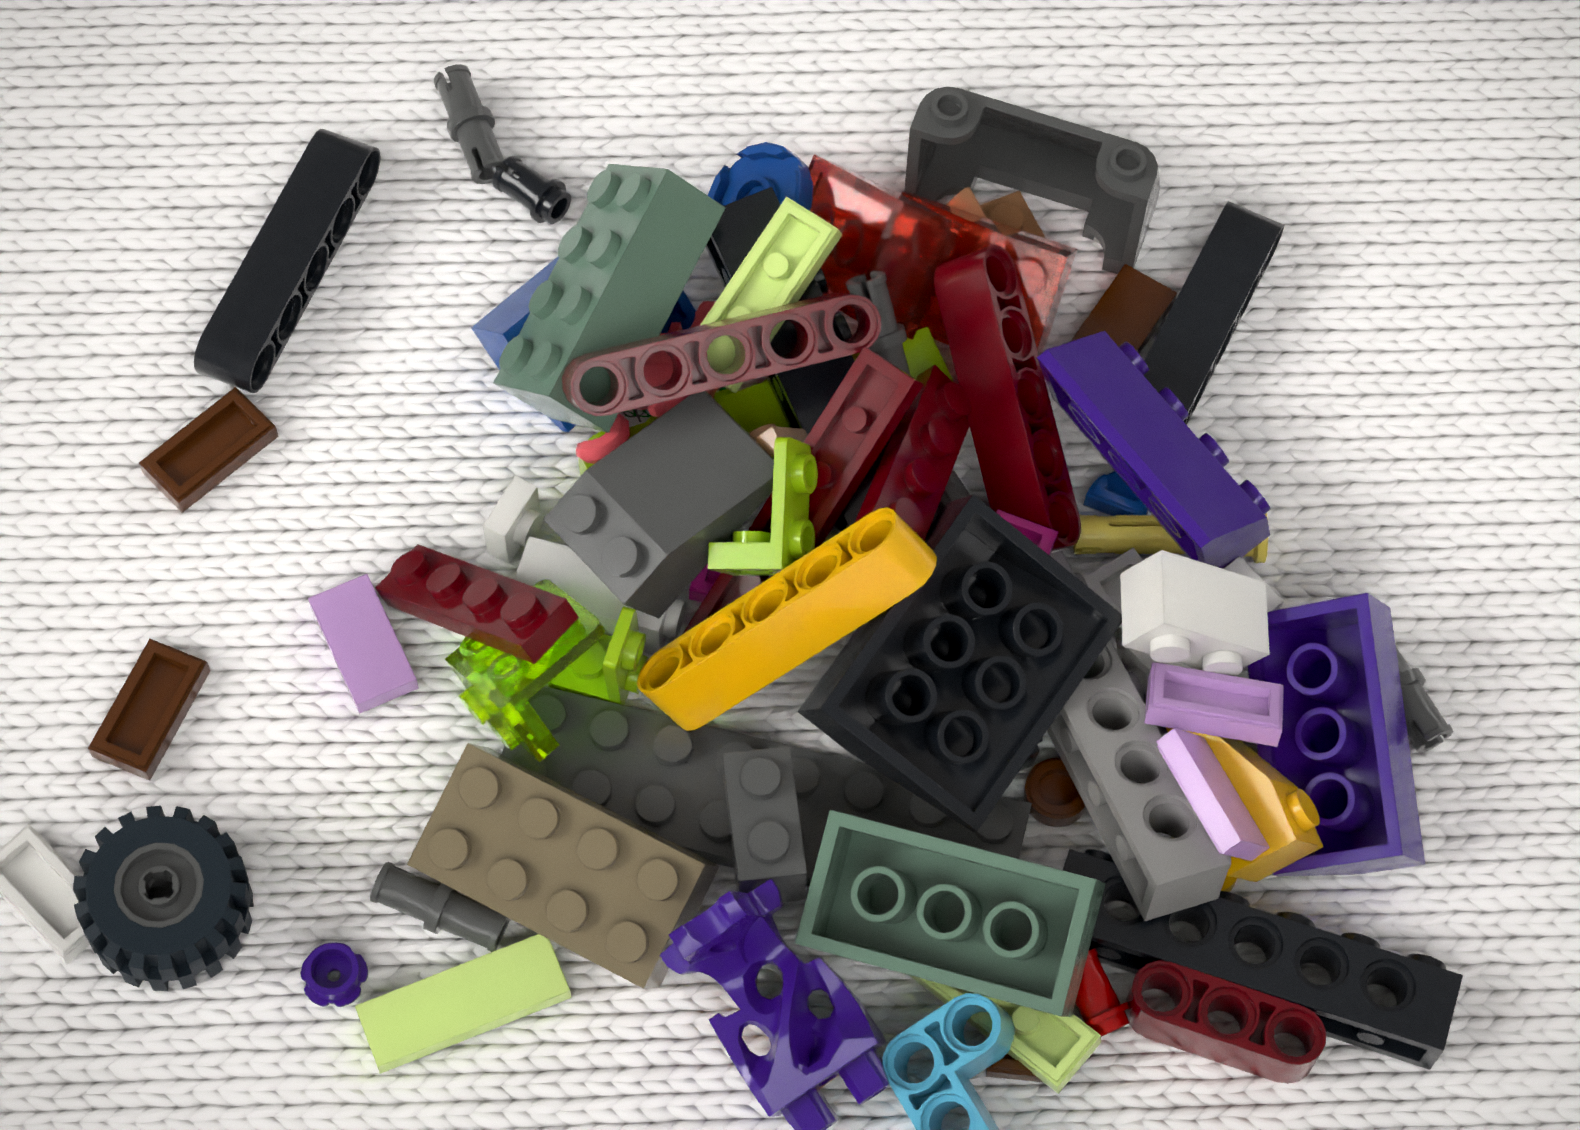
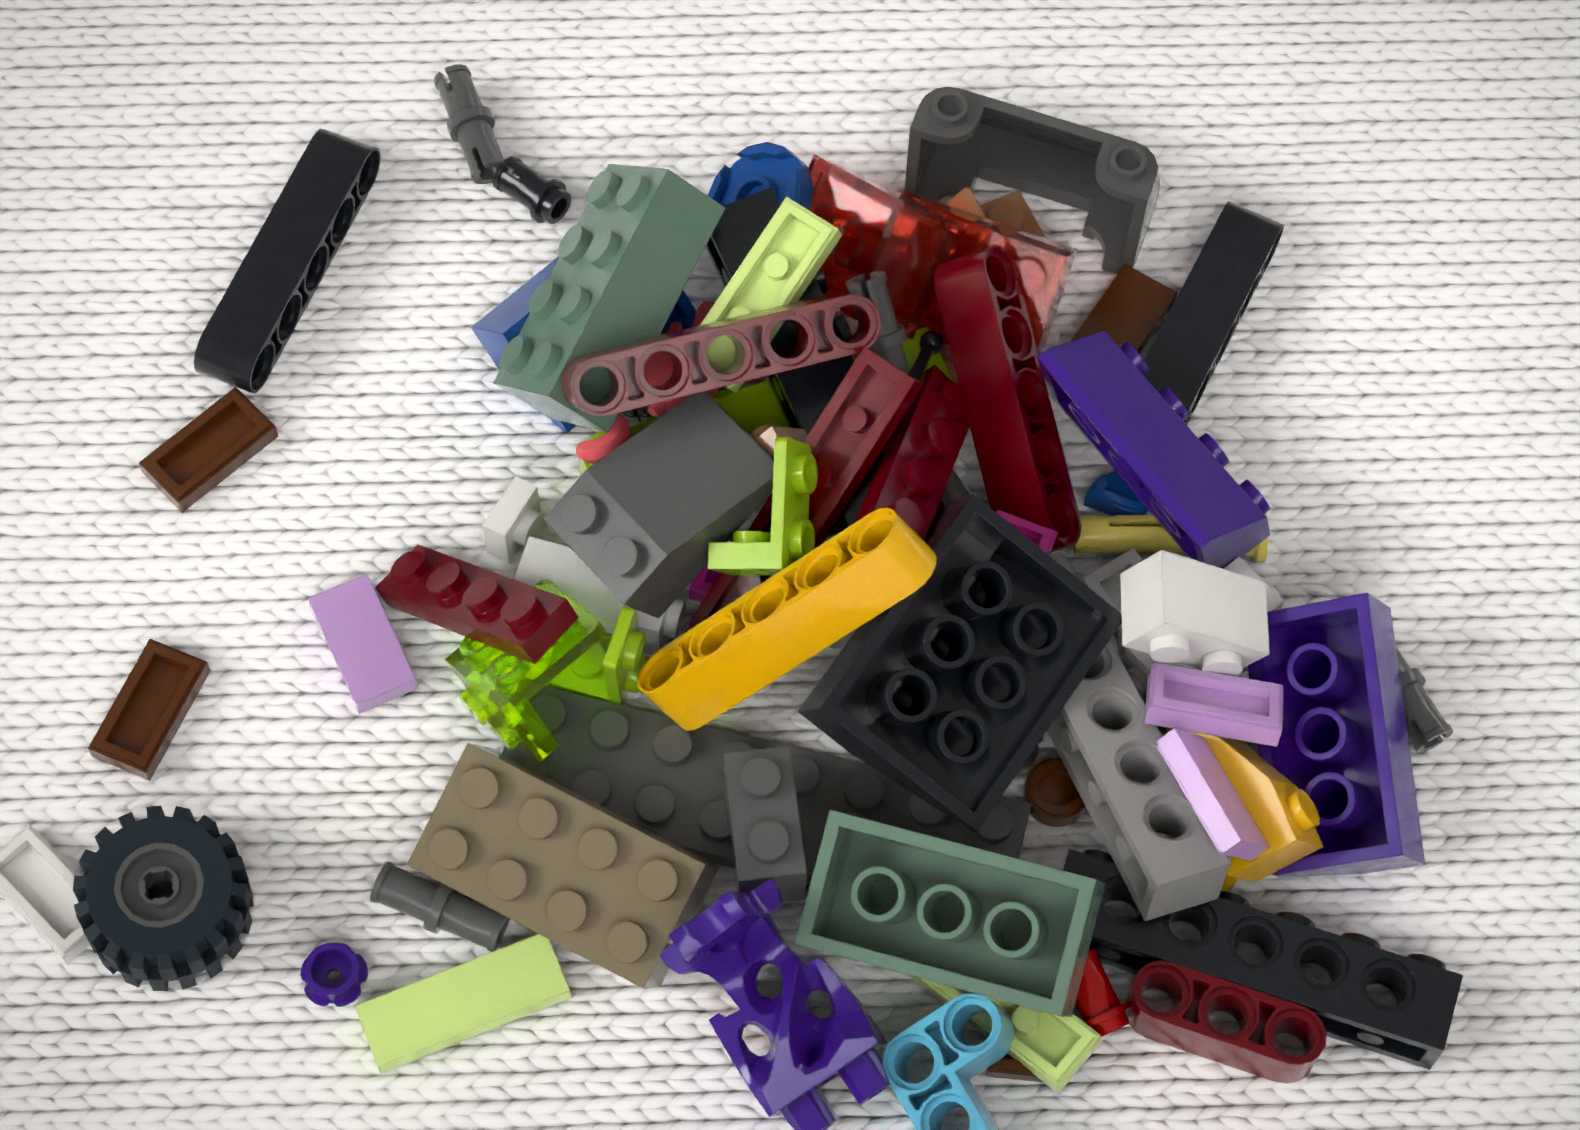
(930, 344): none -> black hinge

